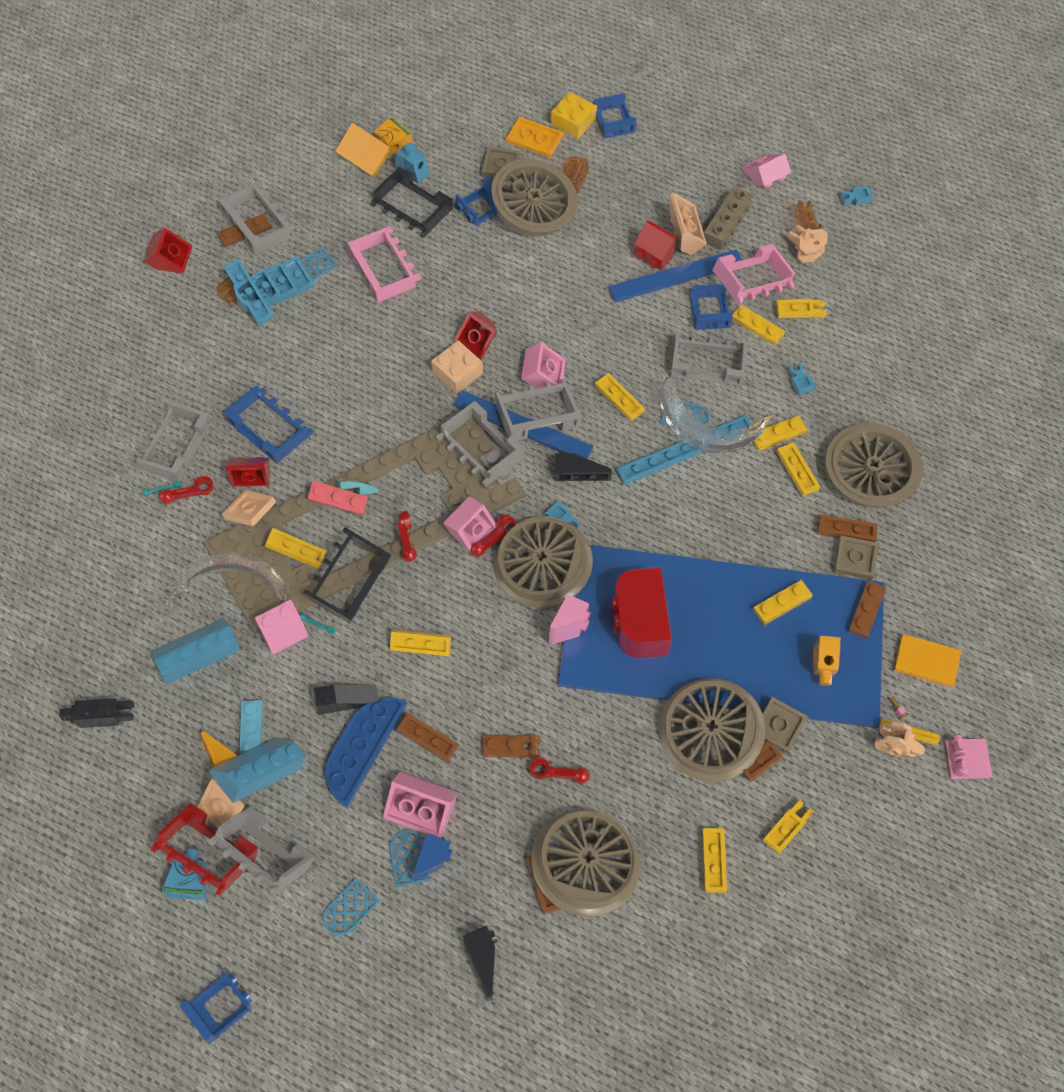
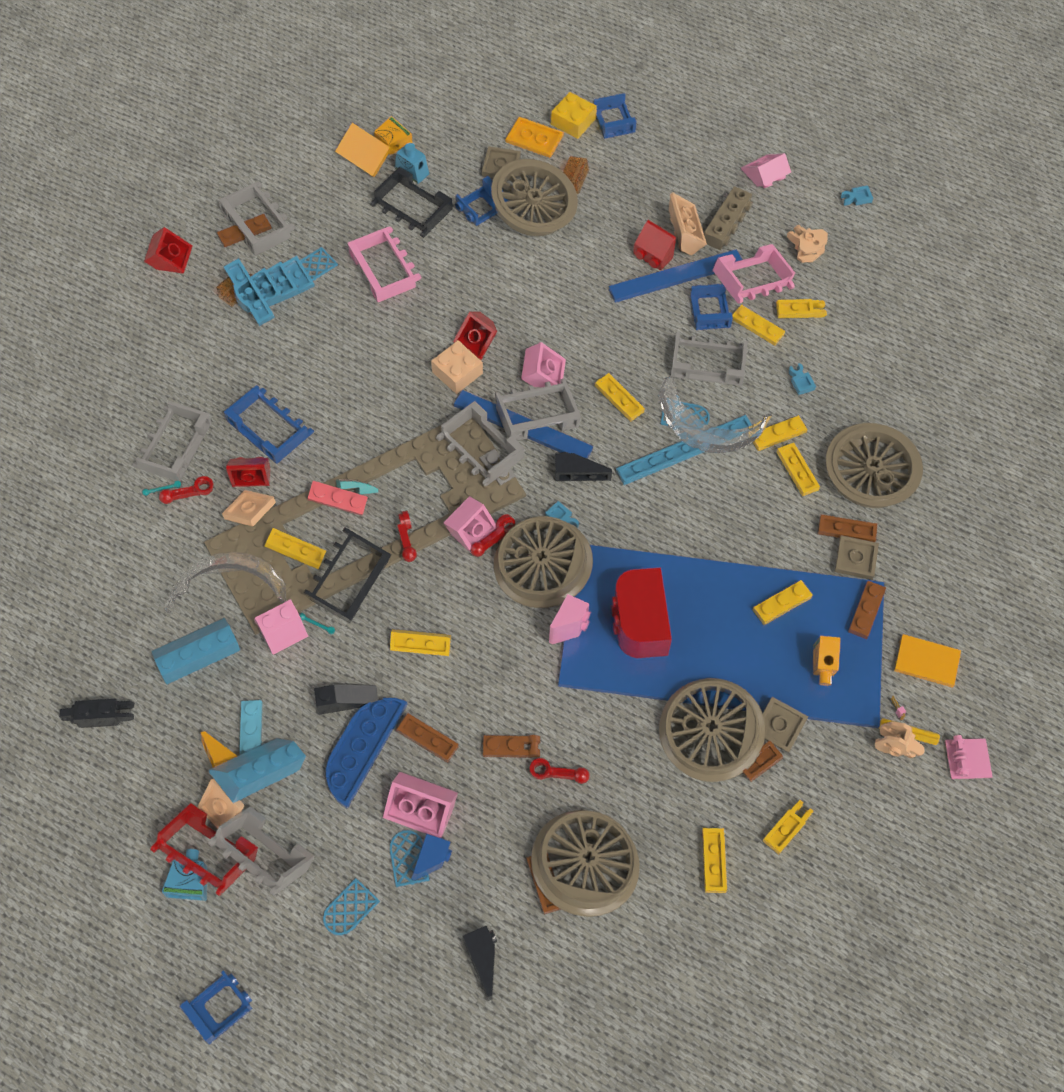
(806, 216): clear orange hinge -> none

